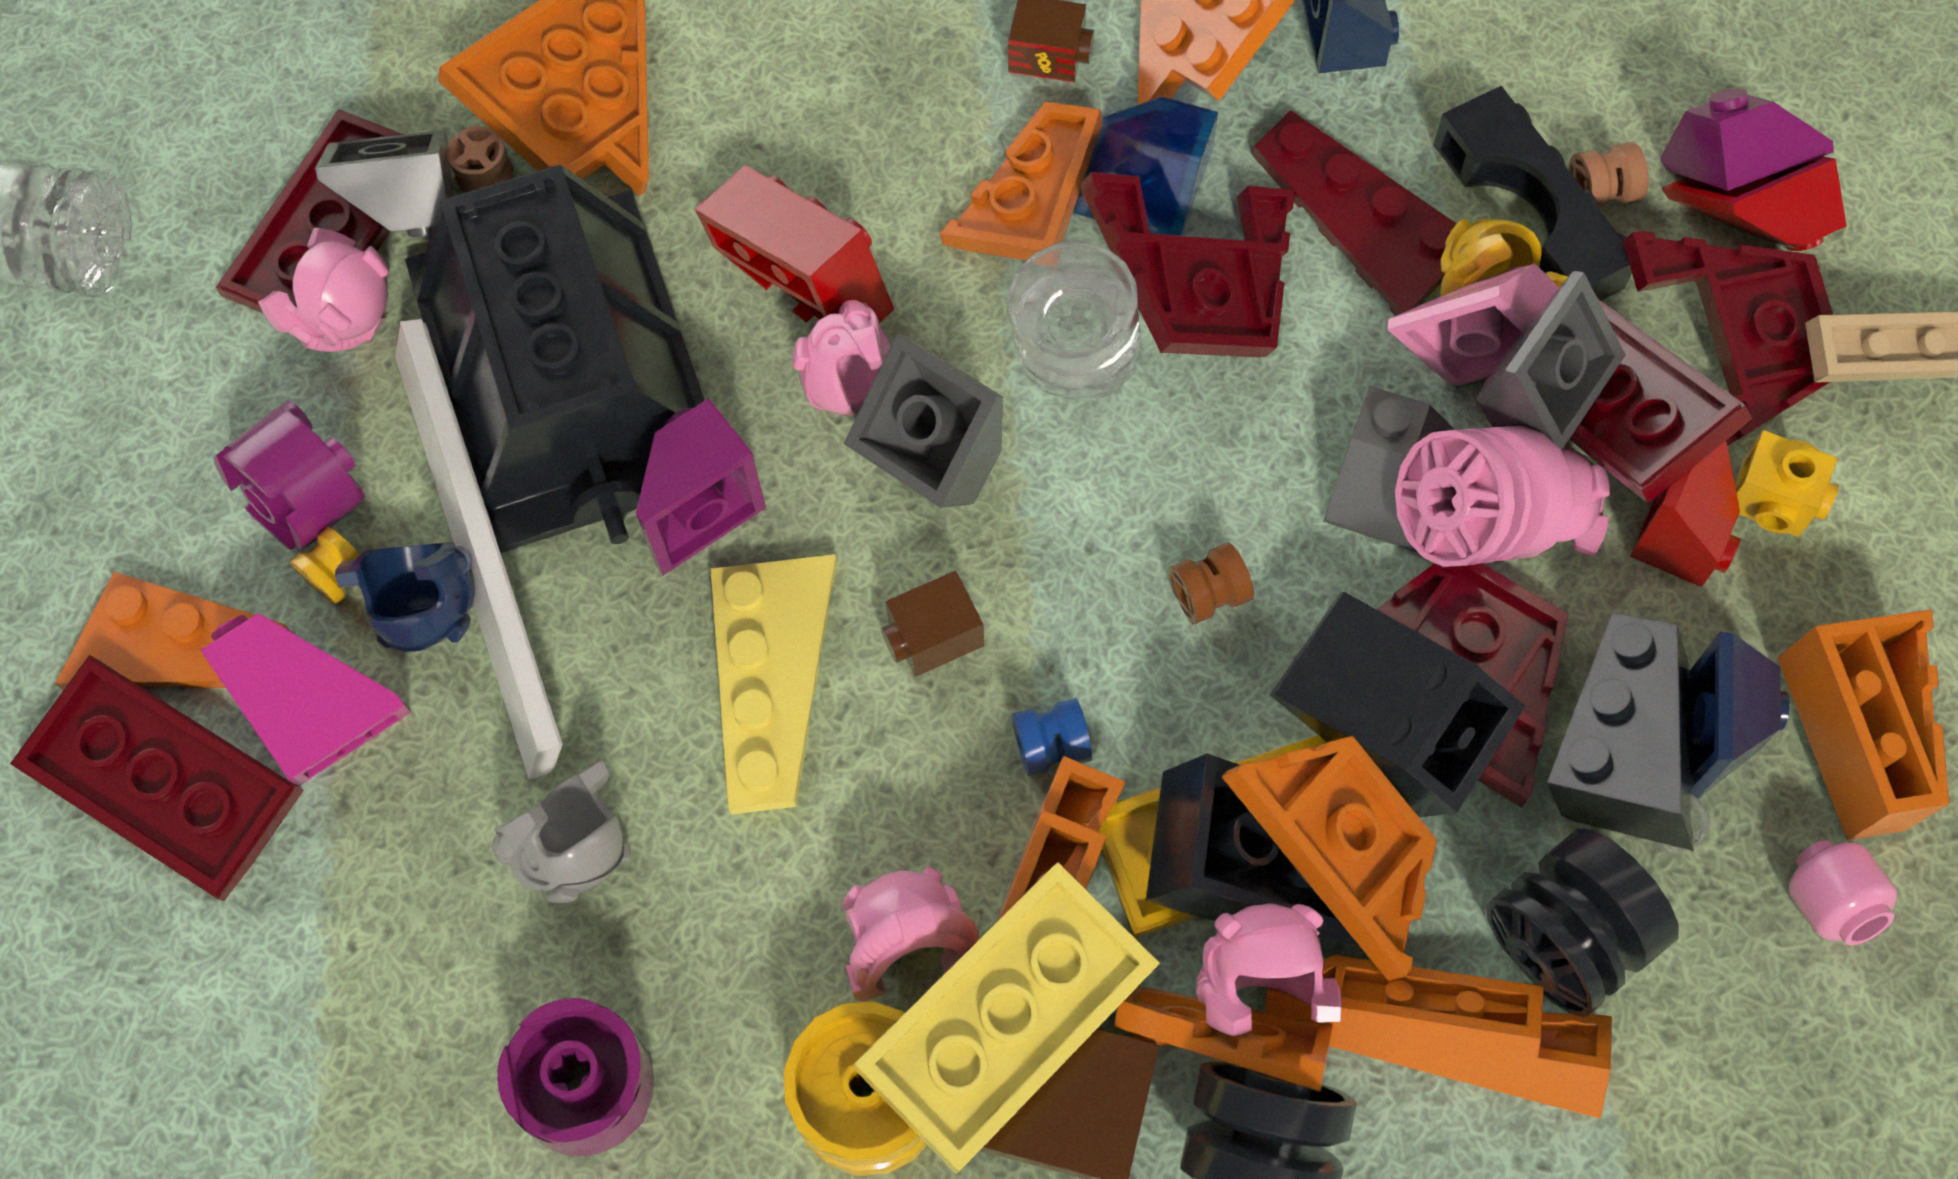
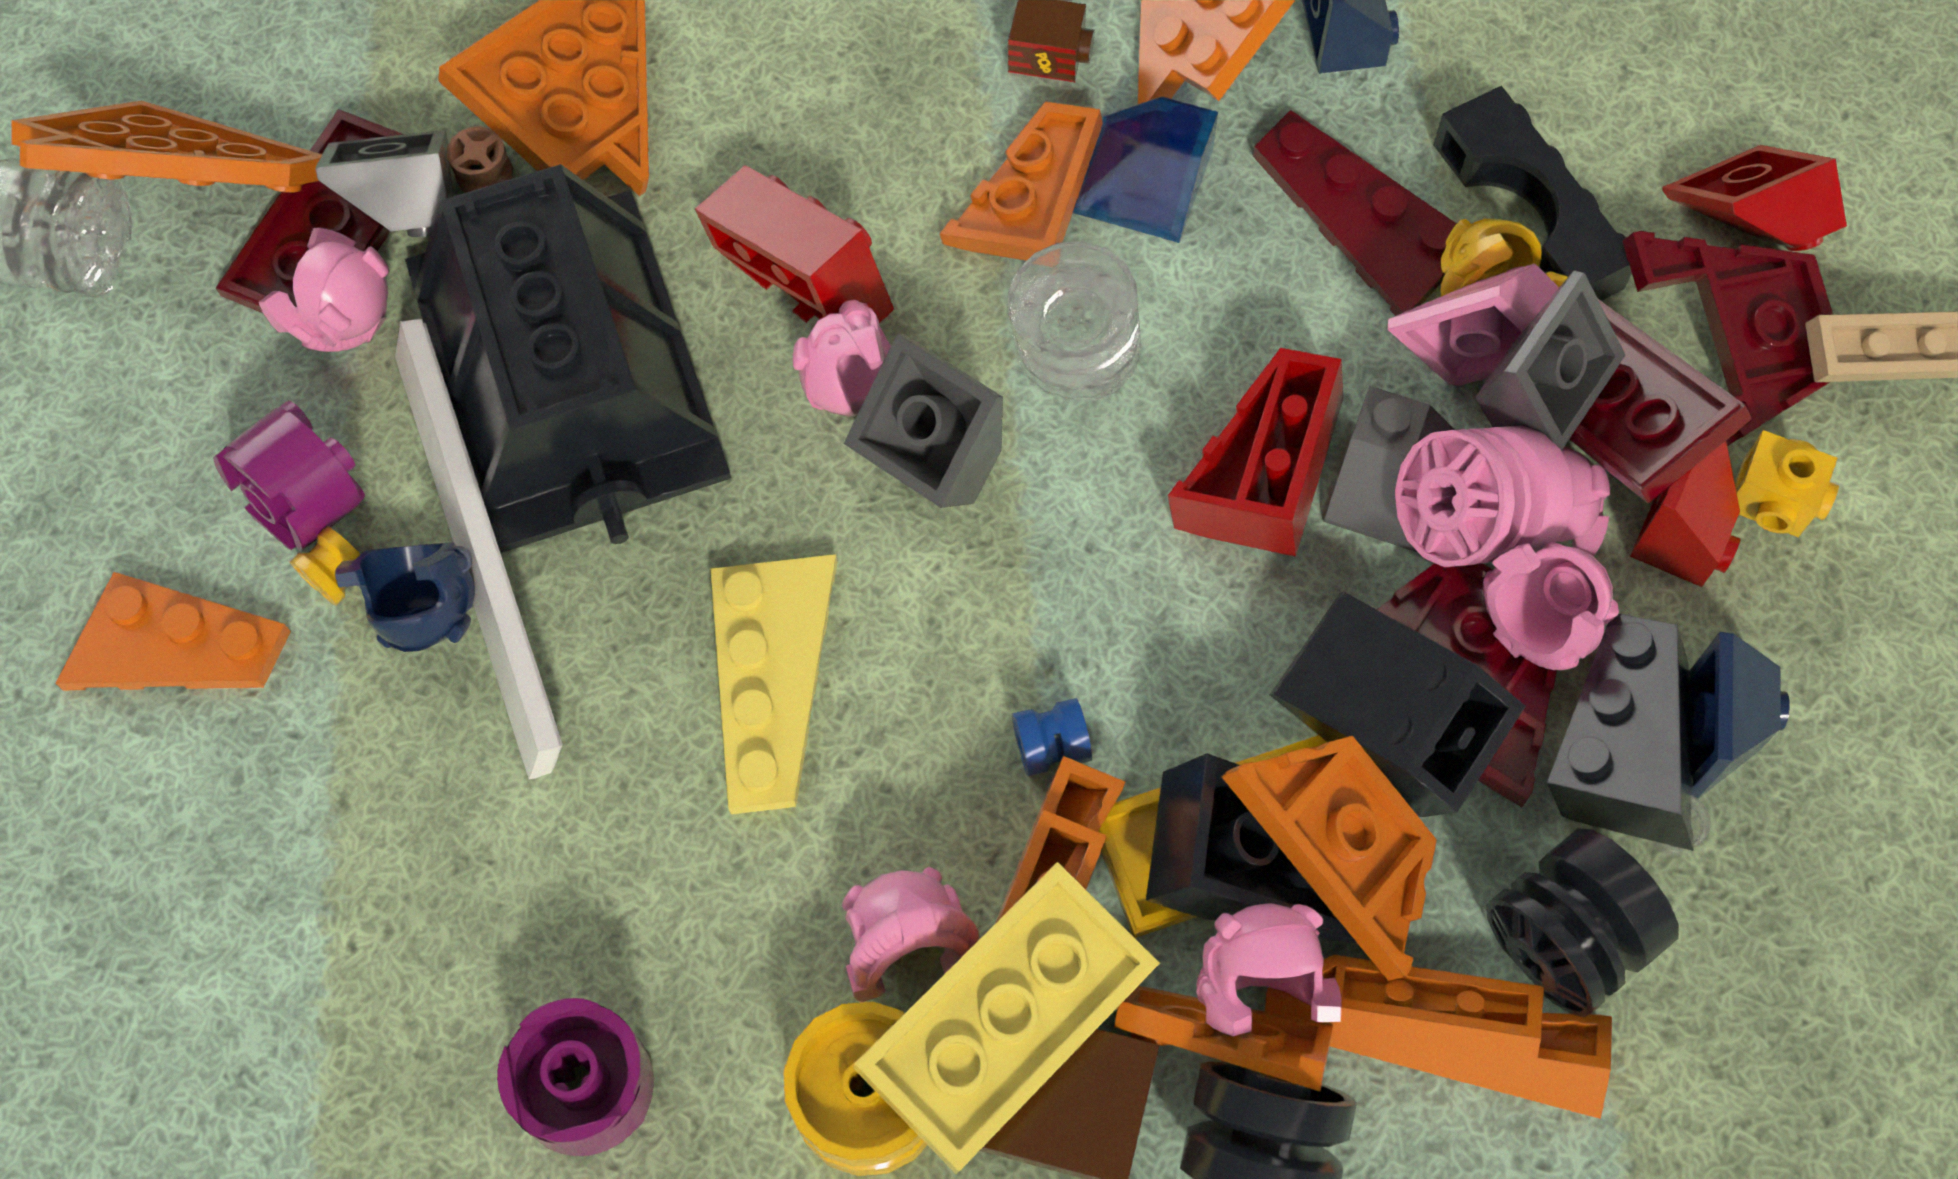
(157, 778): dark red tile -> none
(159, 143): none -> orange wing
(297, 696): dark pink slope -> none
(566, 840): light grey helmet -> none
(696, 485): magenta slope -> none
(932, 624): reddish brown brick -> none
(1200, 290): dark red wing -> none
(1211, 583): dark orange wheel -> none
(1267, 460): none -> red wedge
(1549, 603): none -> bright pink helmet
(1612, 175): nougat wheel -> none
(1740, 141): magenta slope -> none
(1842, 892): bright pink head -> none
(1871, 719): orange wedge -> none

